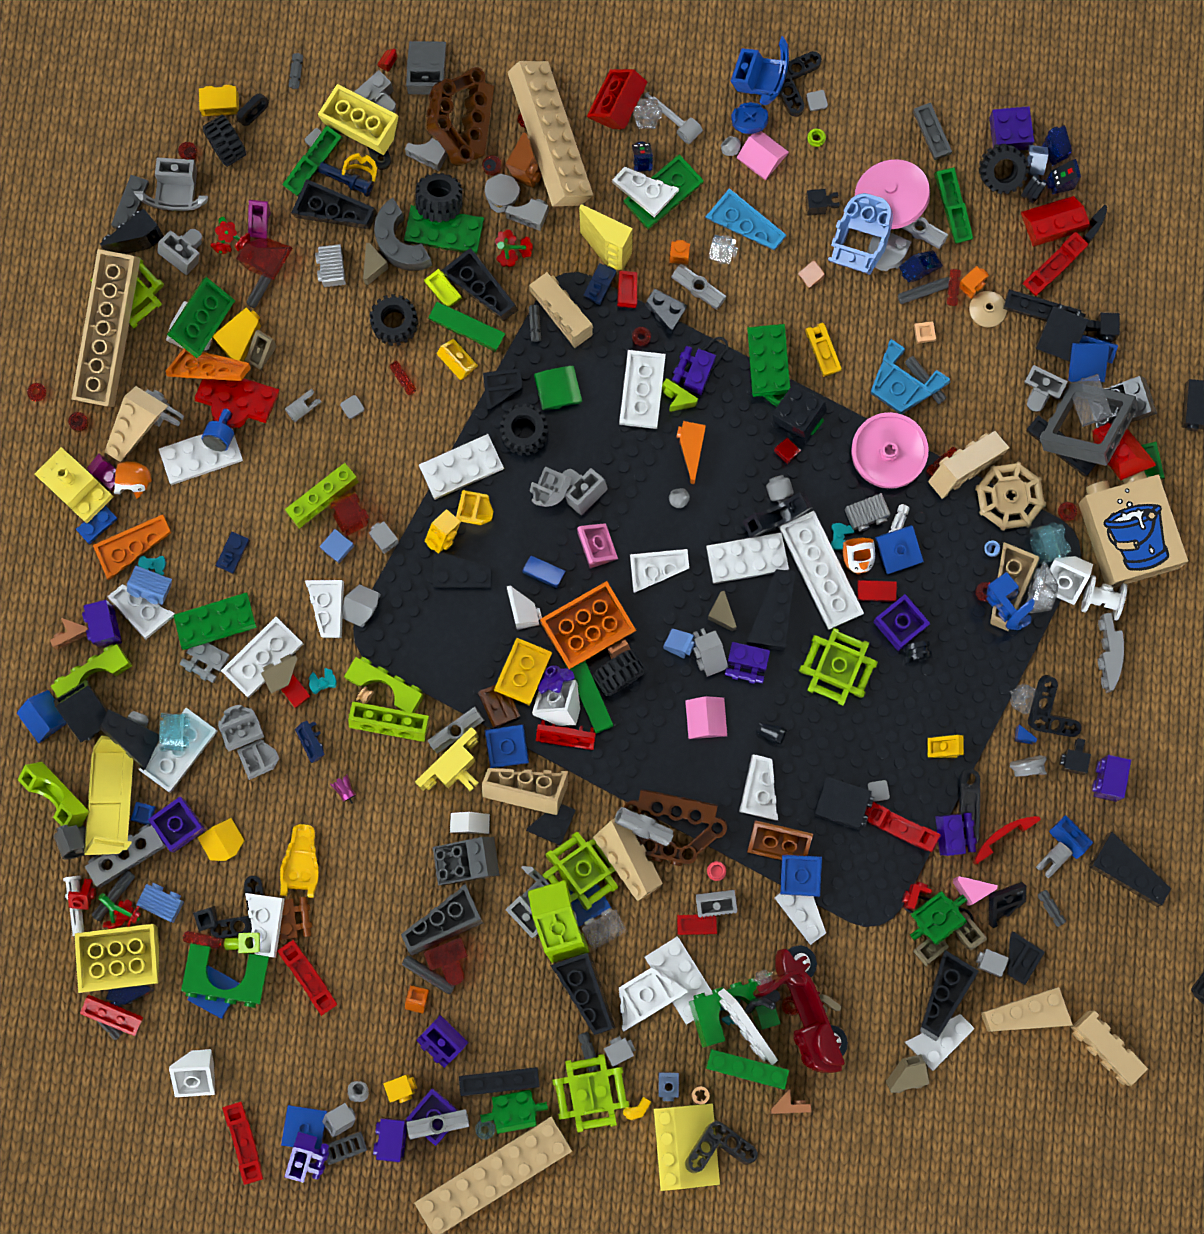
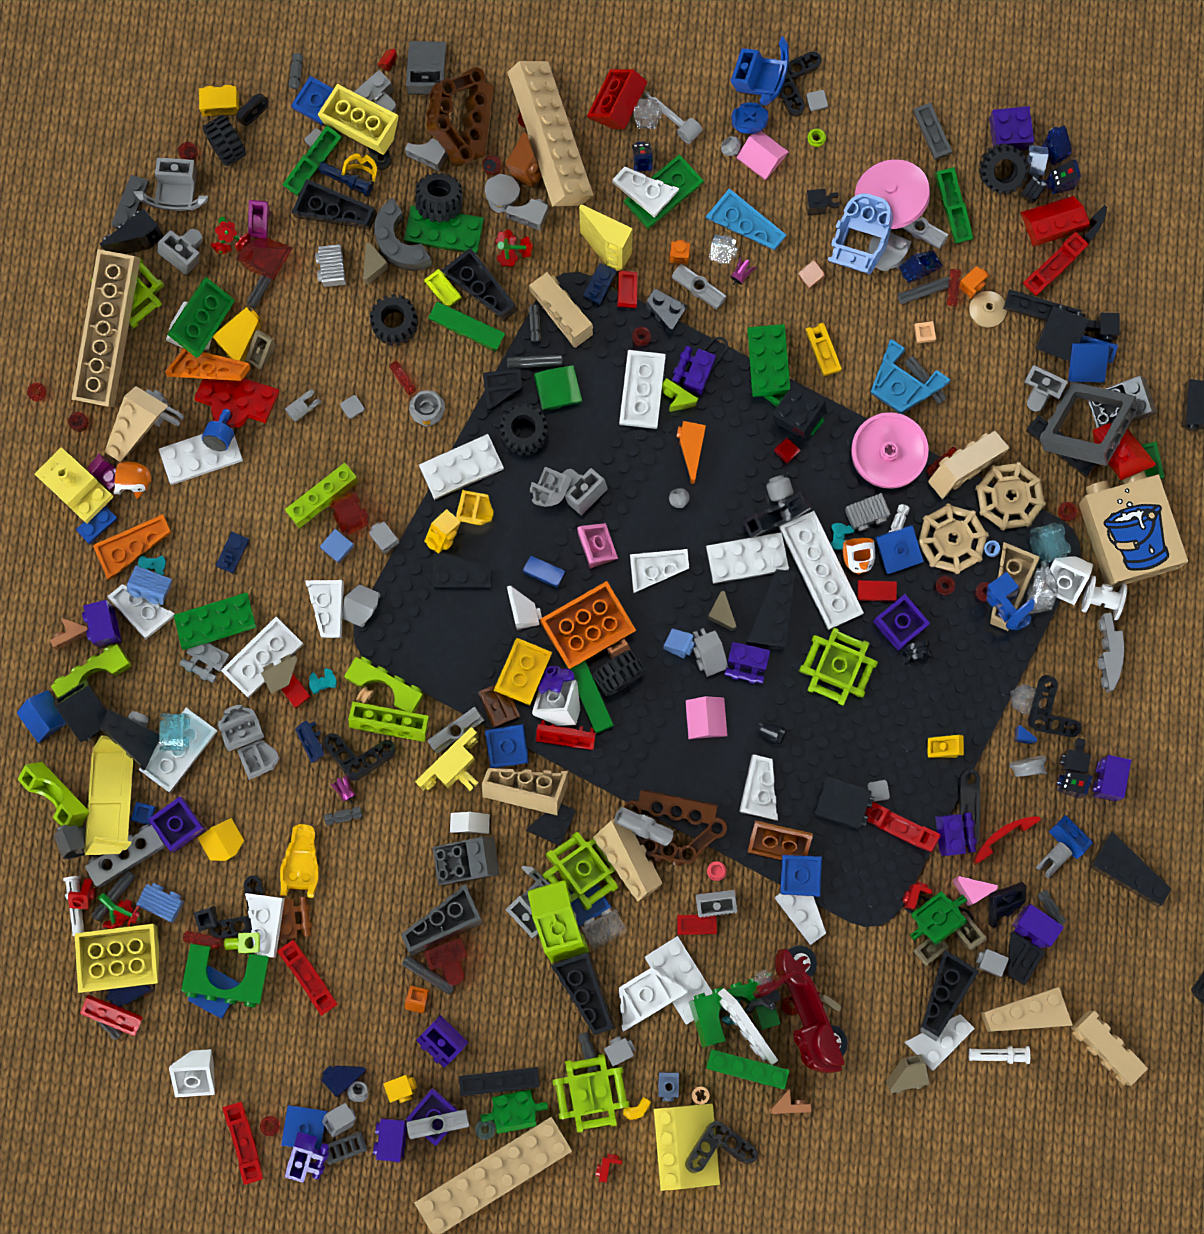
(263, 1126): none -> clear red plate
(312, 99): none -> blue tile
(340, 1077): none -> clear blue slope
(343, 816): none -> dark grey axle
(355, 762): none -> black beam
(427, 408): none -> light grey hat
(456, 359): yellow slope -> none
(534, 361): none -> dark grey axle
(602, 1170): none -> red bracket
(739, 275): none -> flat silver piece
(945, 579): none -> clear red plate
(951, 549): none -> tan plate
(1010, 1055): none -> white pin
(1037, 926): none -> dark purple brick
(1074, 784): none -> slope
(1092, 403): clear piece -> none

